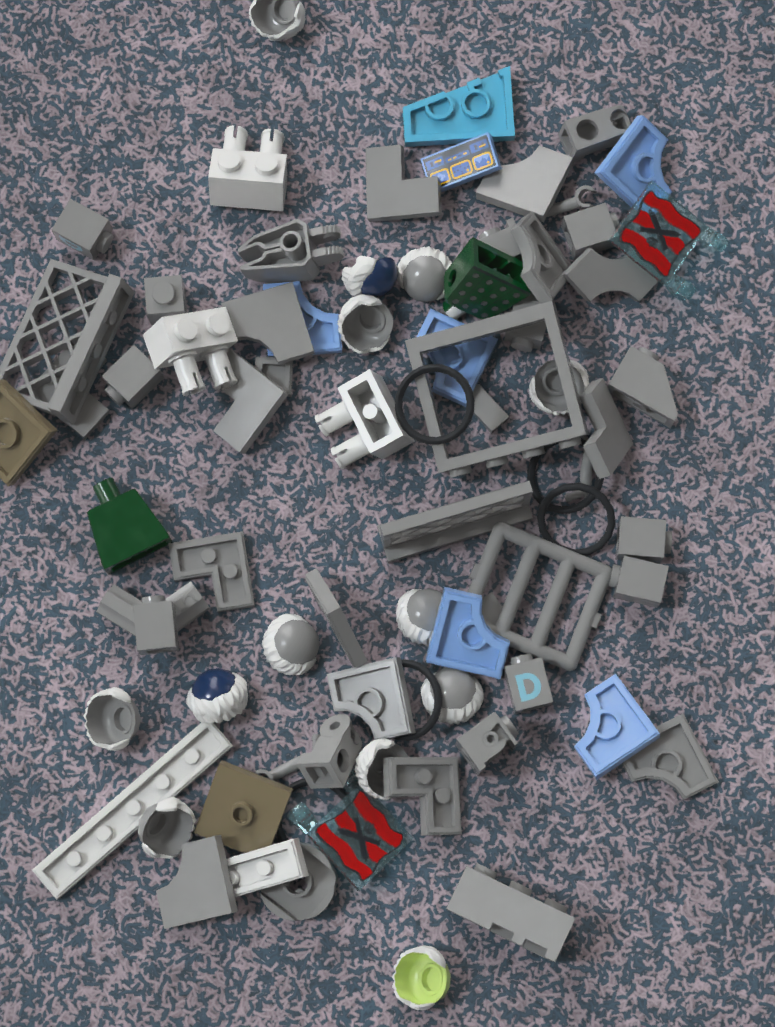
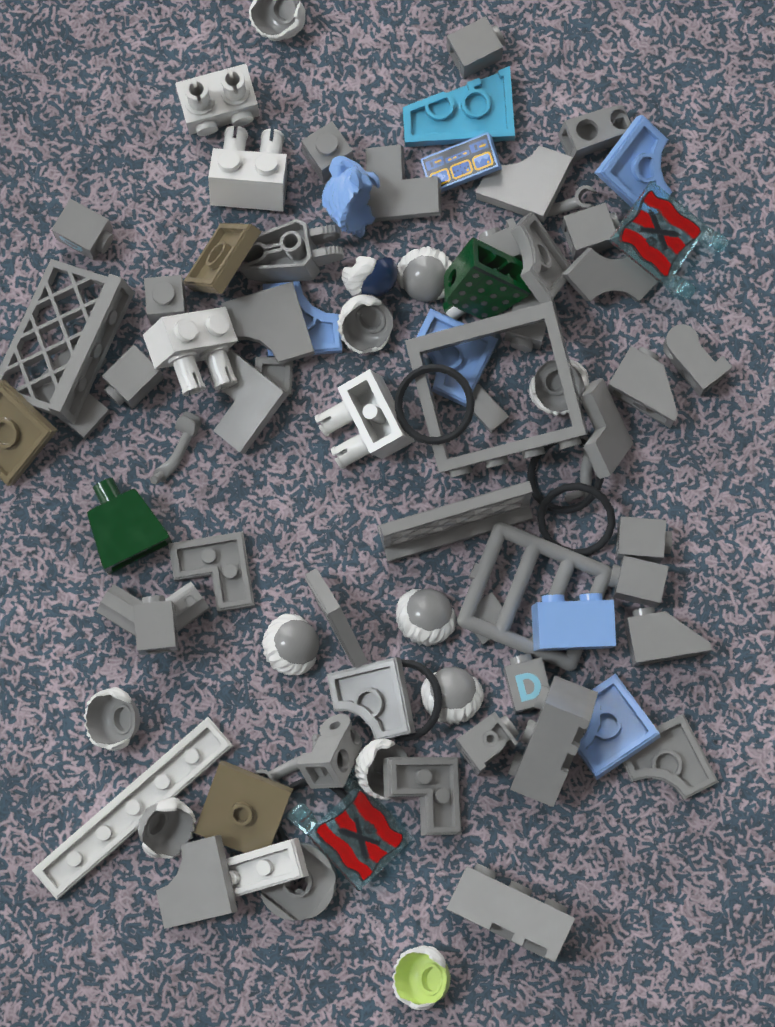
(189, 426): none -> light grey piece
(217, 696): white hair -> none
(218, 100): none -> white brick
(221, 257): none -> dark tan plate
(324, 146): none -> light grey brick
(348, 194): none -> light blue hair
(464, 639): light blue tile -> none
(475, 46): none -> light grey brick
(552, 740): none -> light grey wedge
(573, 624): none -> light blue brick
(661, 638): none -> light grey slope
(692, 360): none -> light grey leg

